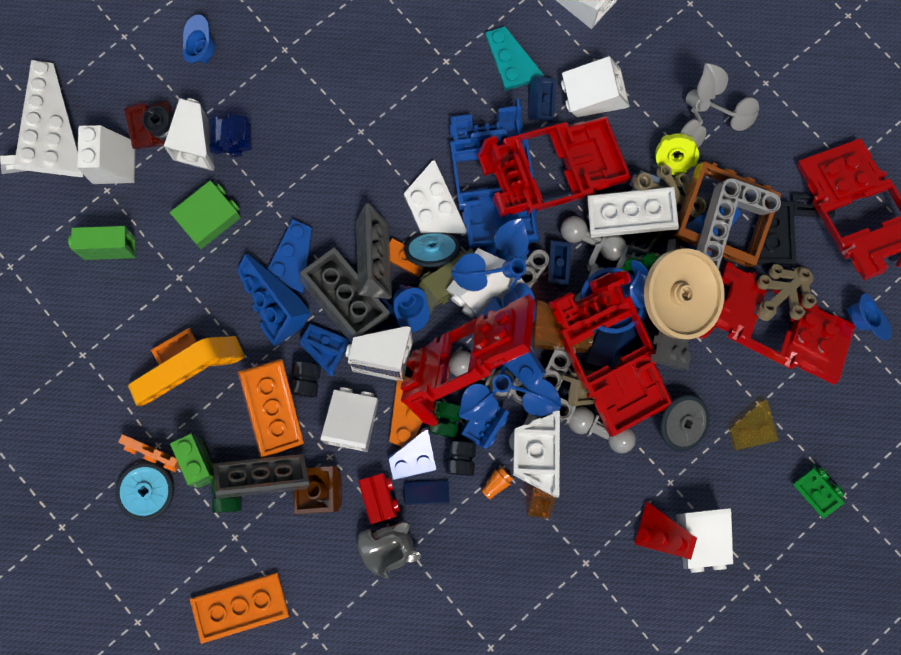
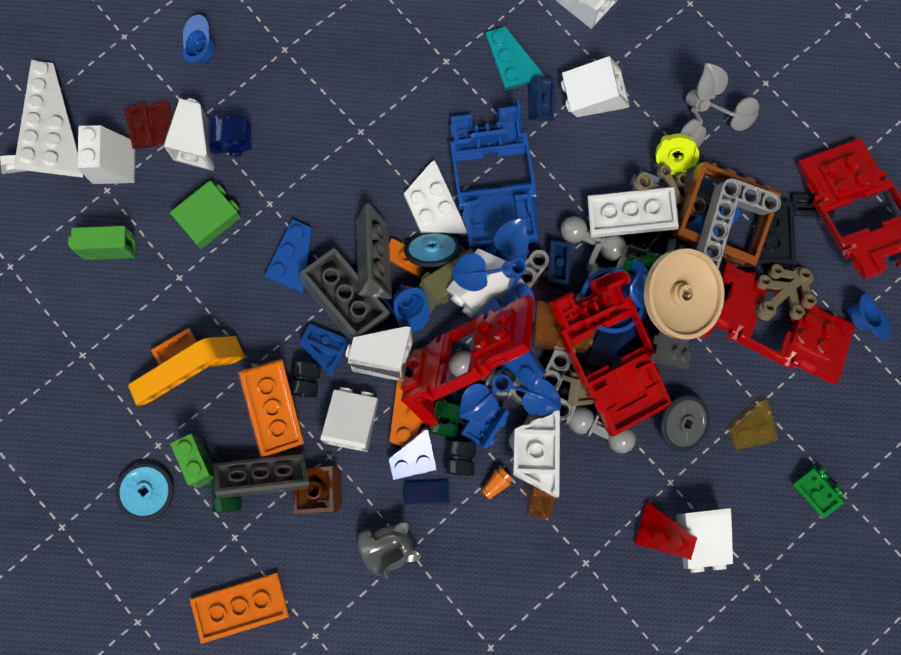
(151, 453): orange wing -> none
(157, 122): black wheel -> none
(277, 305): blue wedge -> none
(378, 498): red brick -> none
(587, 150): red piece -> none

